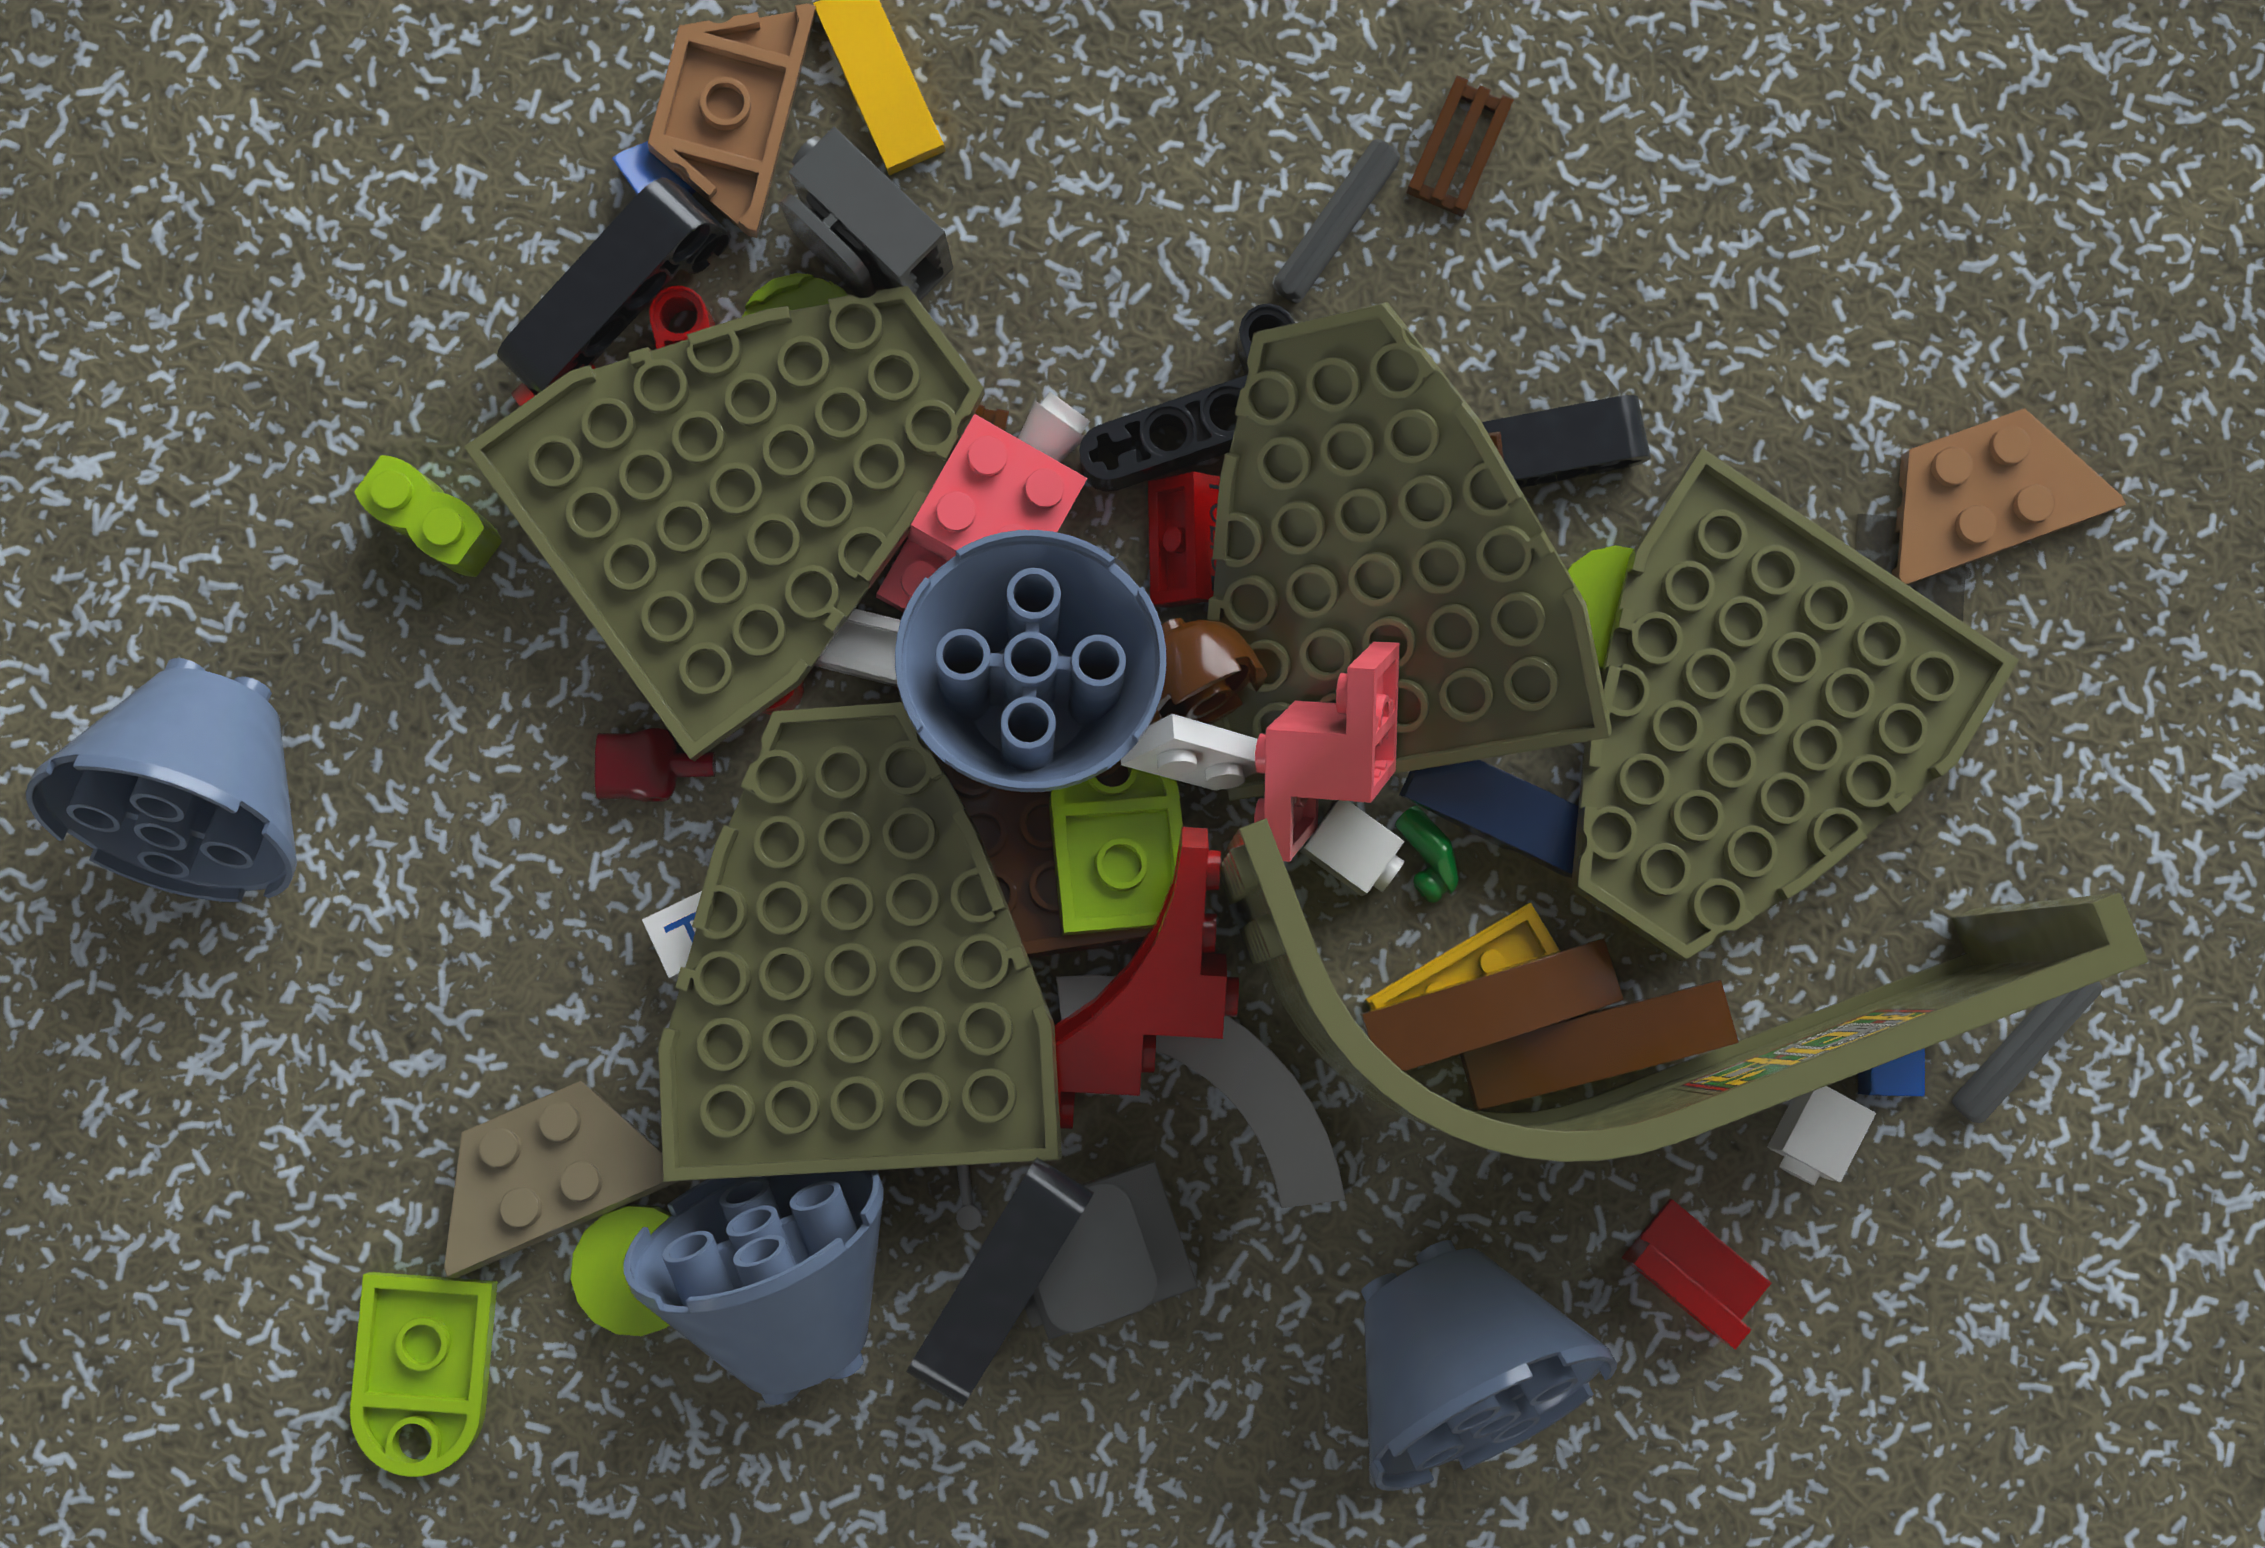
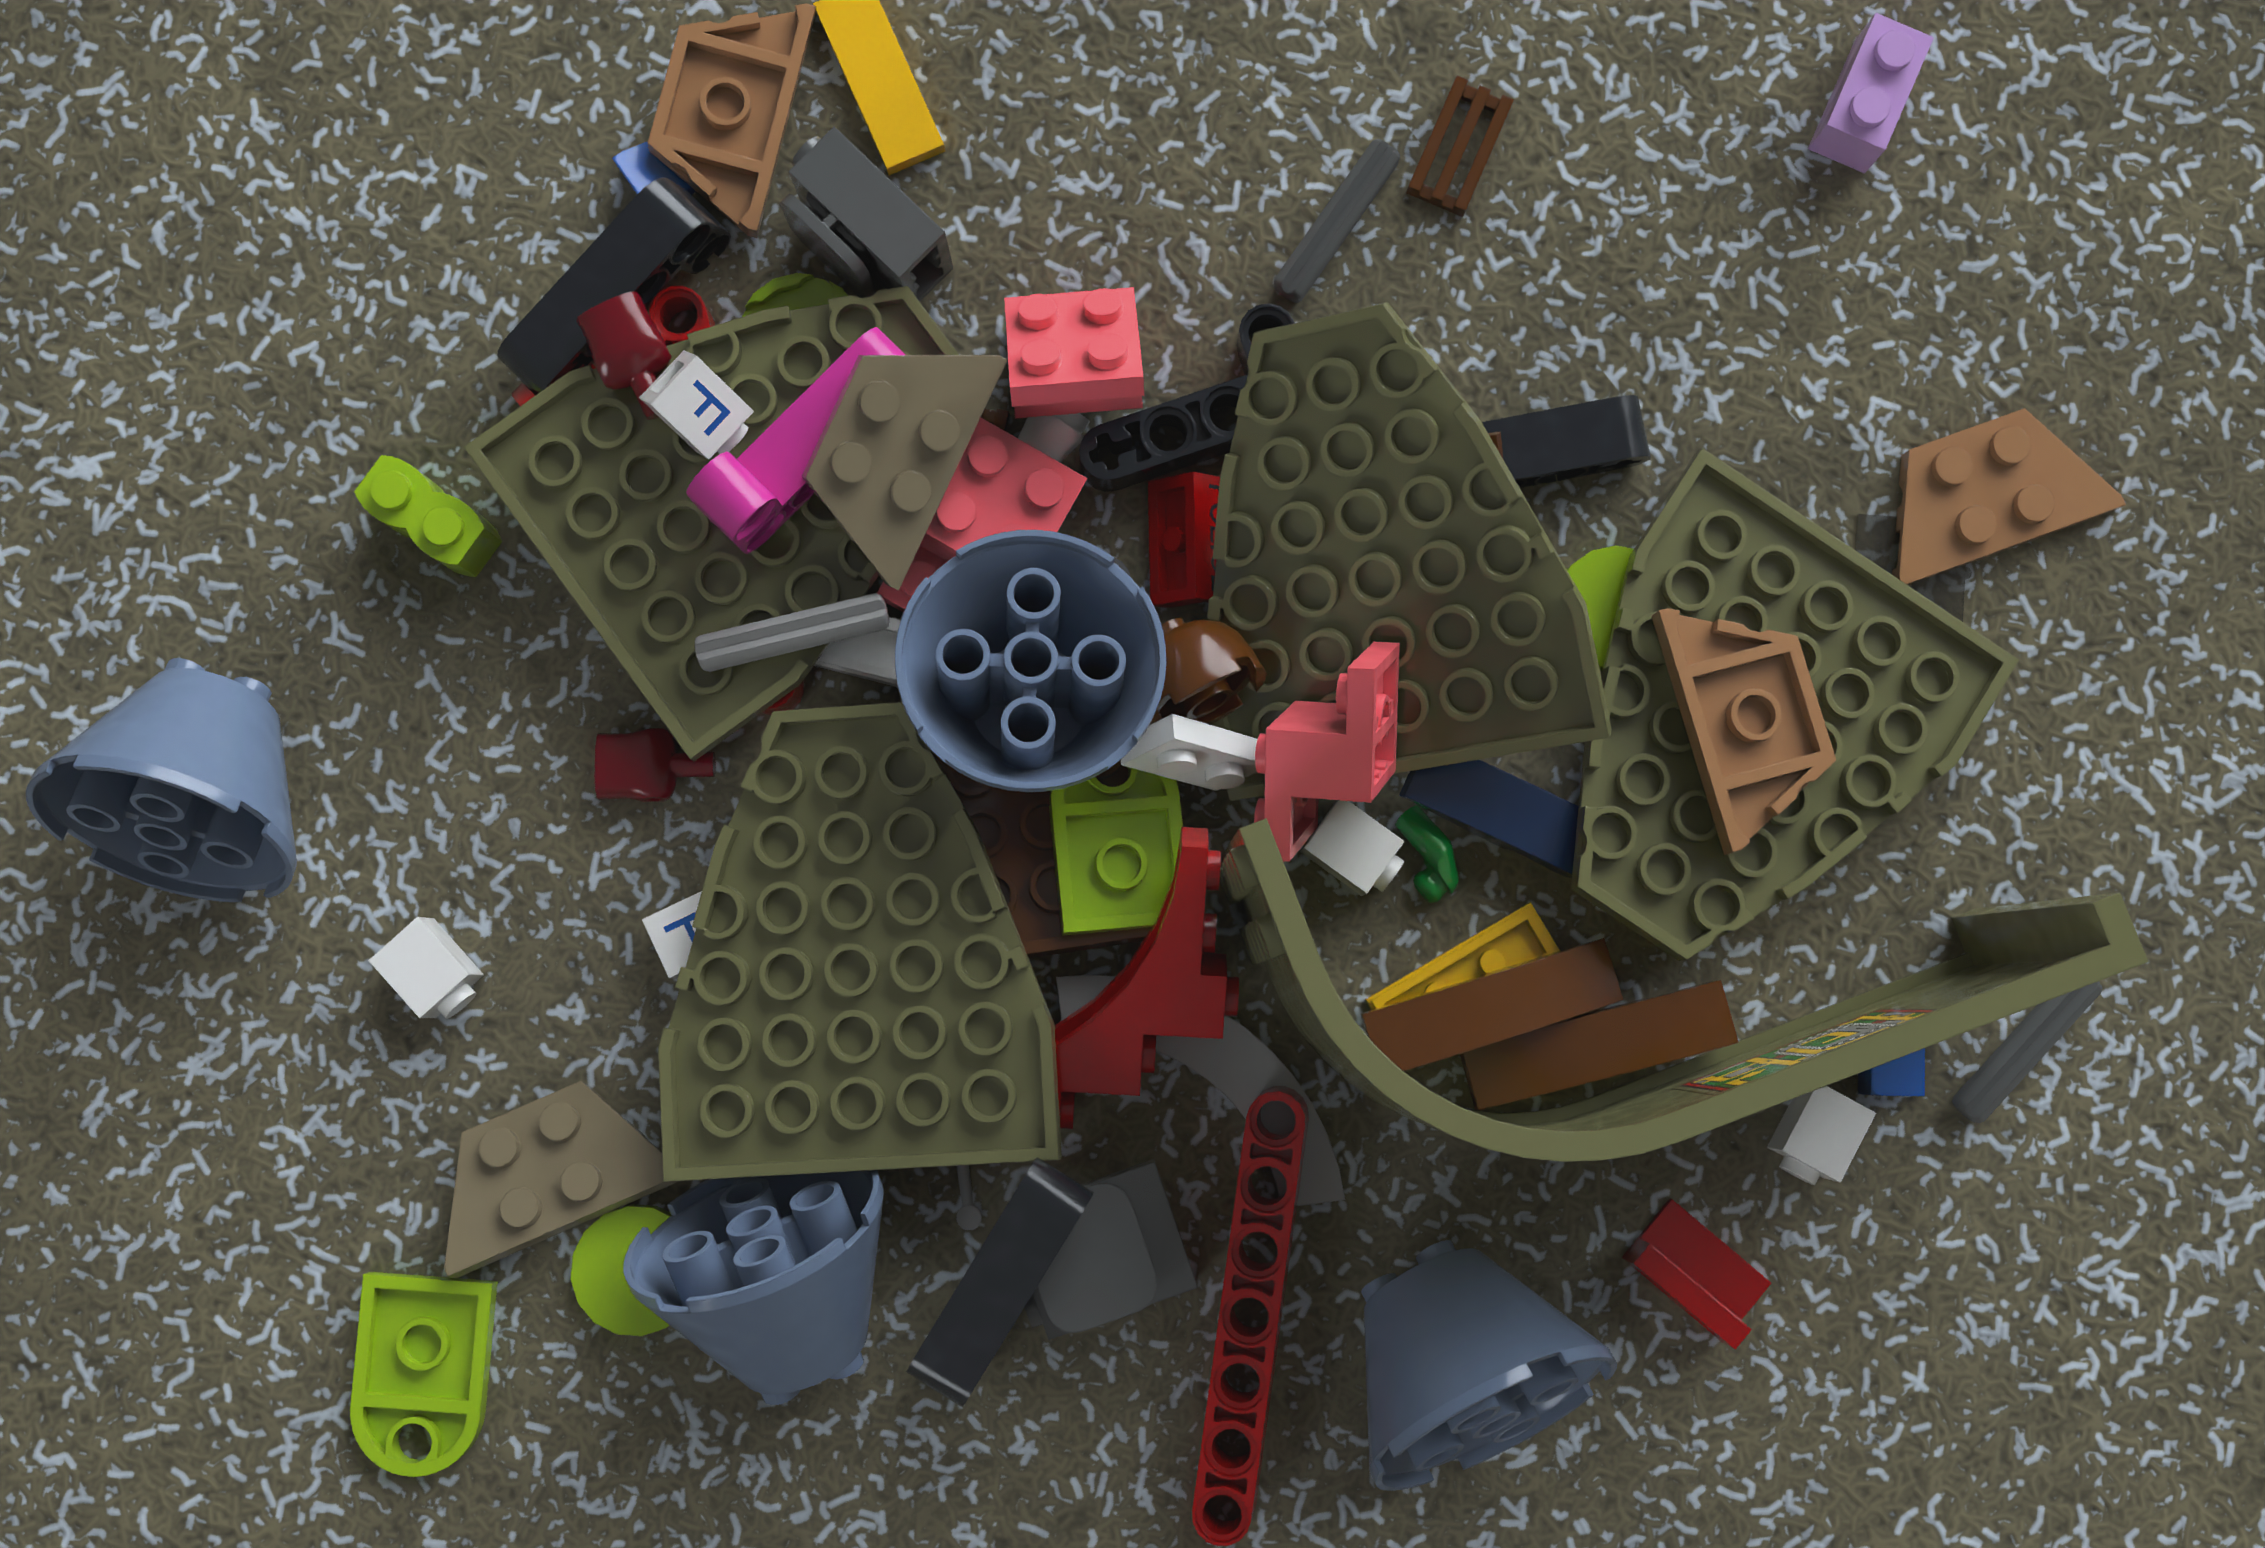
(428, 969): none -> white brick
(625, 344): none -> dark red piece
(698, 406): none -> white brick
(765, 484): none -> dark pink beam
(791, 632): none -> light grey axle
(897, 448): none -> dark tan wing
(1074, 352): none -> coral bracket
(1238, 1343): none -> red beam
(1745, 717): none -> medium nougat wing
(1870, 93): none -> lavender piece

